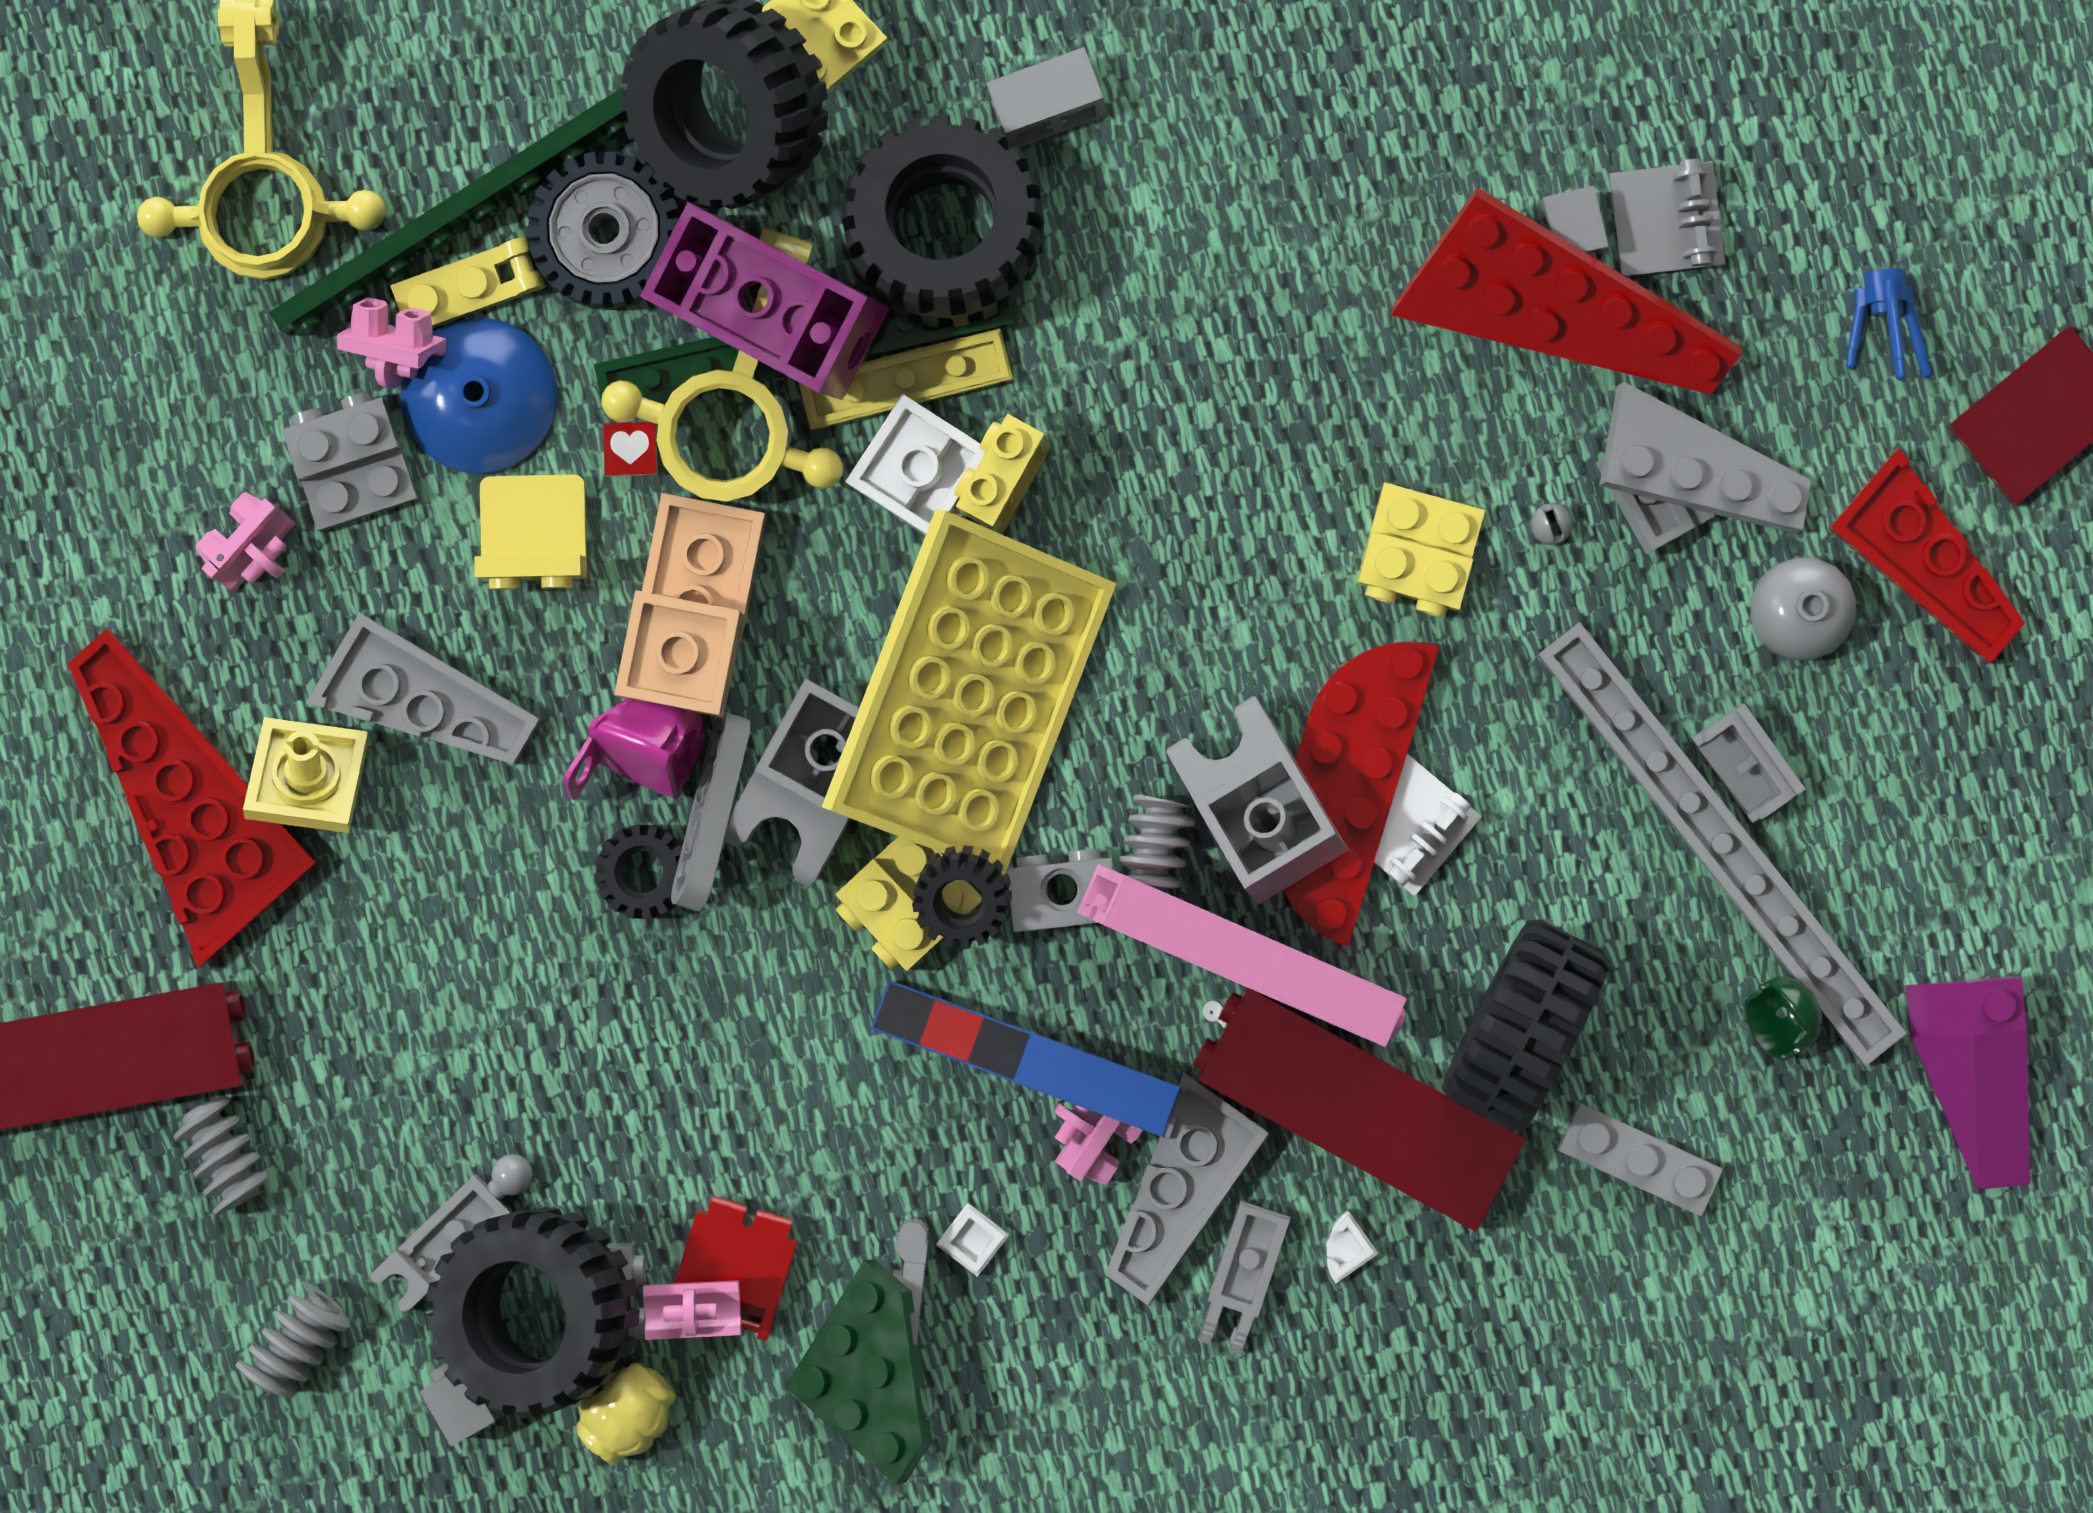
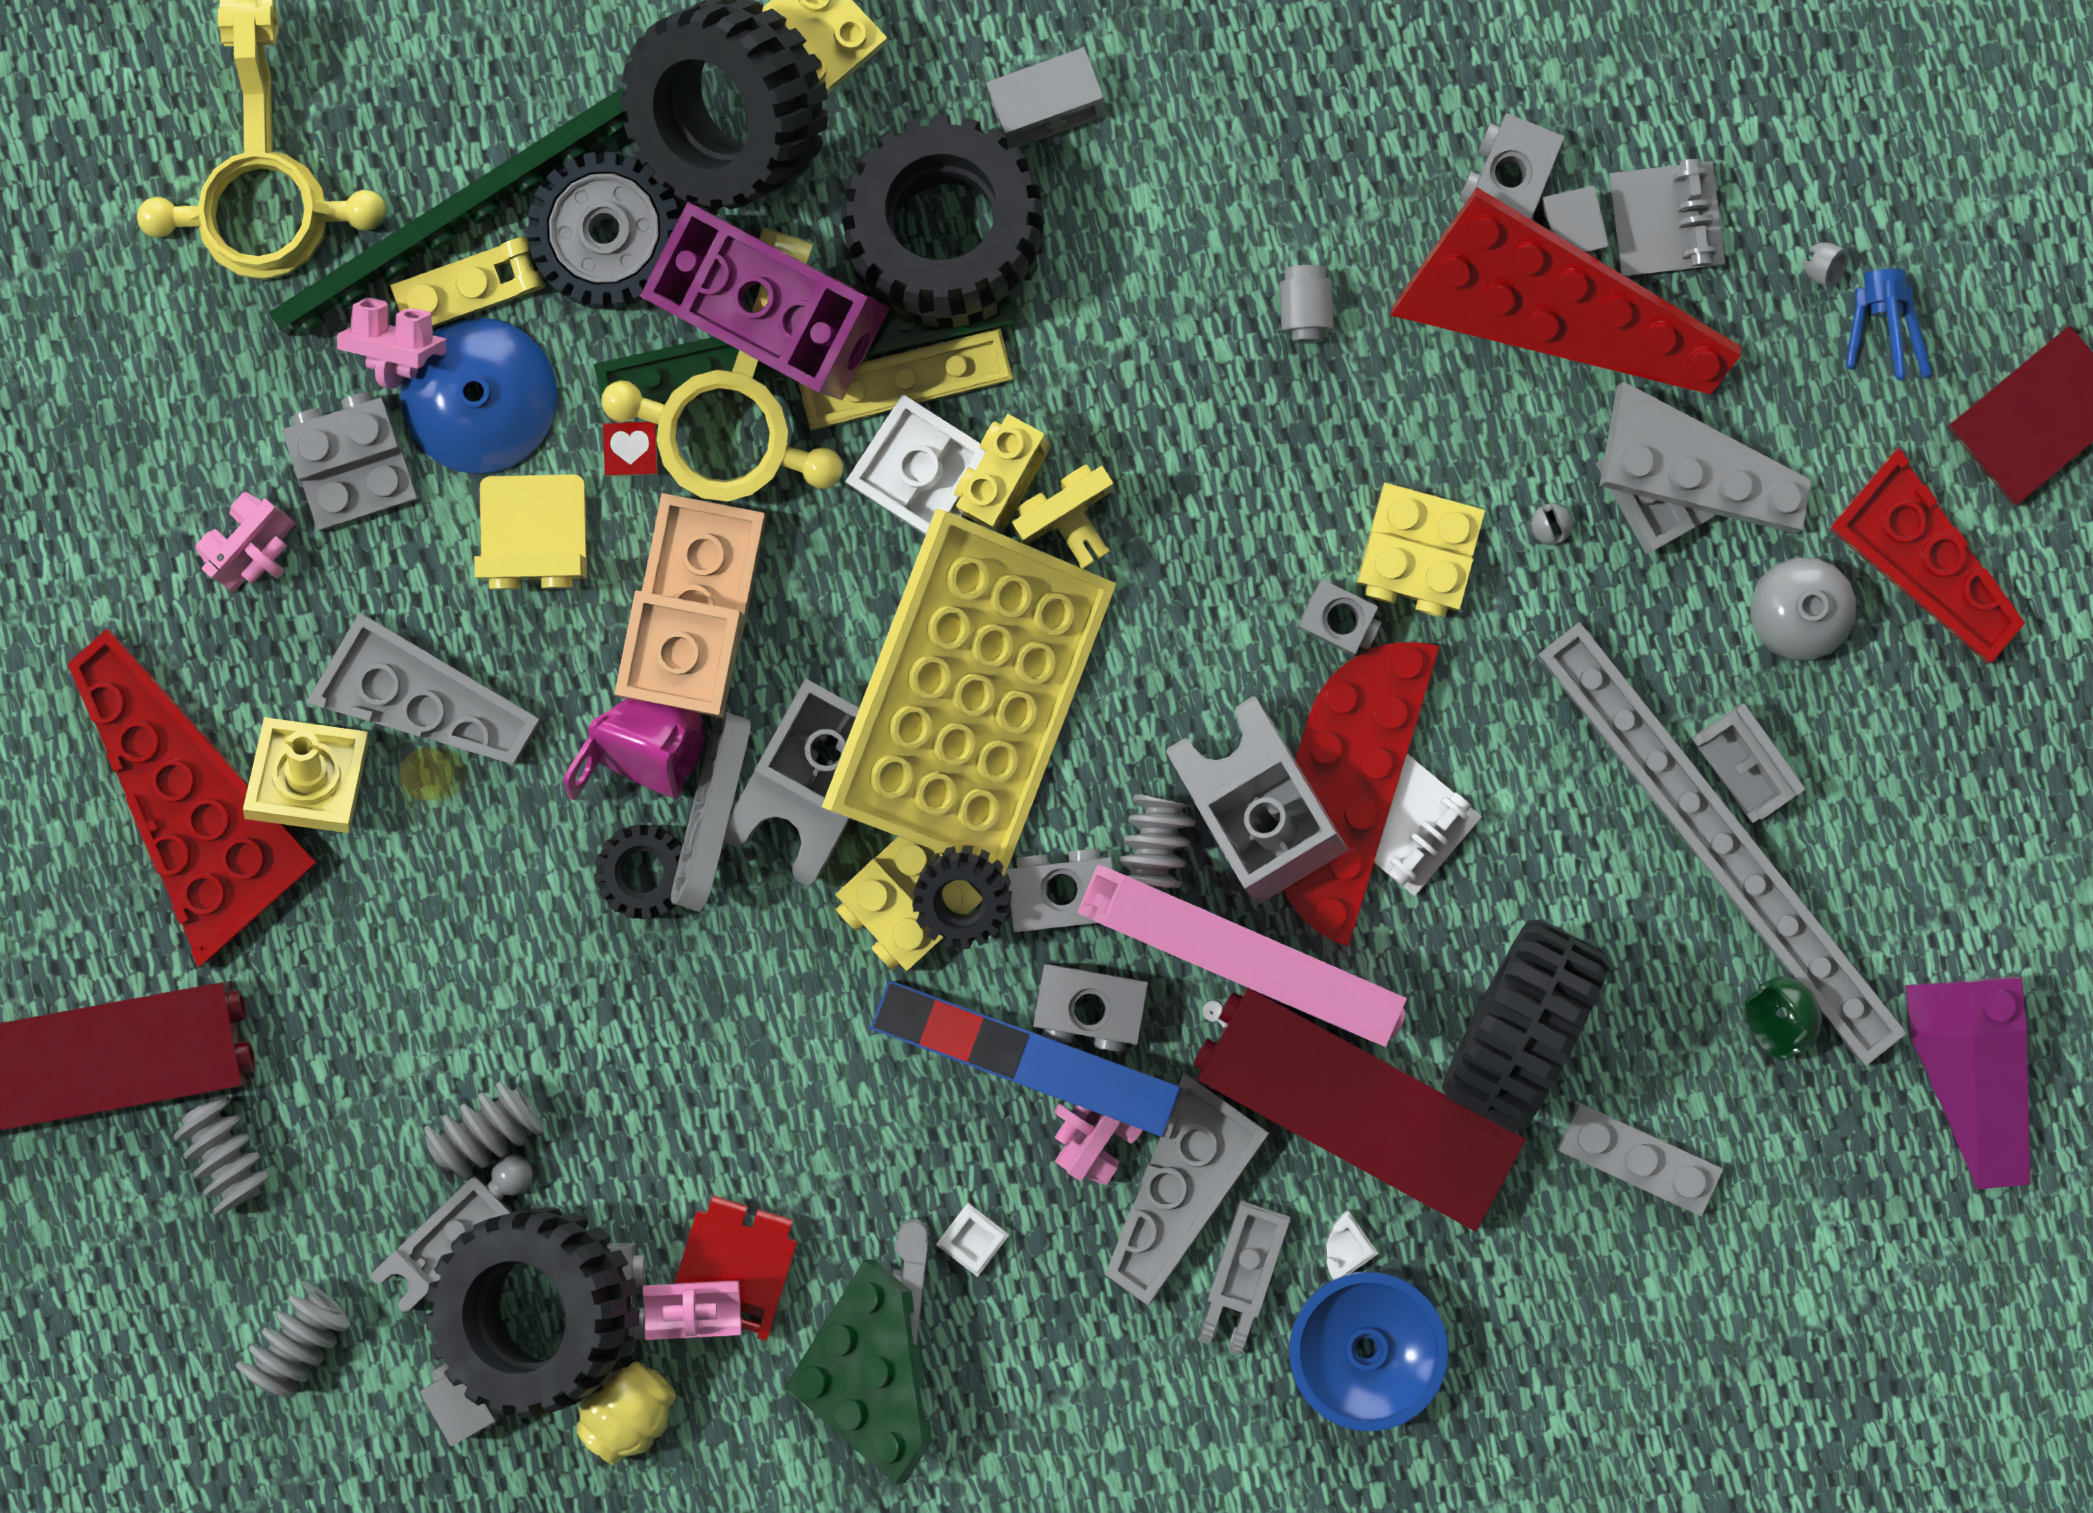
(426, 773): none -> clear yellow tile
(482, 1132): none -> light grey piece
(1067, 513): none -> light yellow plate
(1122, 999): none -> light grey brick
(1306, 303): none -> light grey brick
(1315, 618): none -> light grey brick
(1375, 1389): none -> blue dish
(1526, 147): none -> light grey brick
(1826, 264): none -> light grey hinge

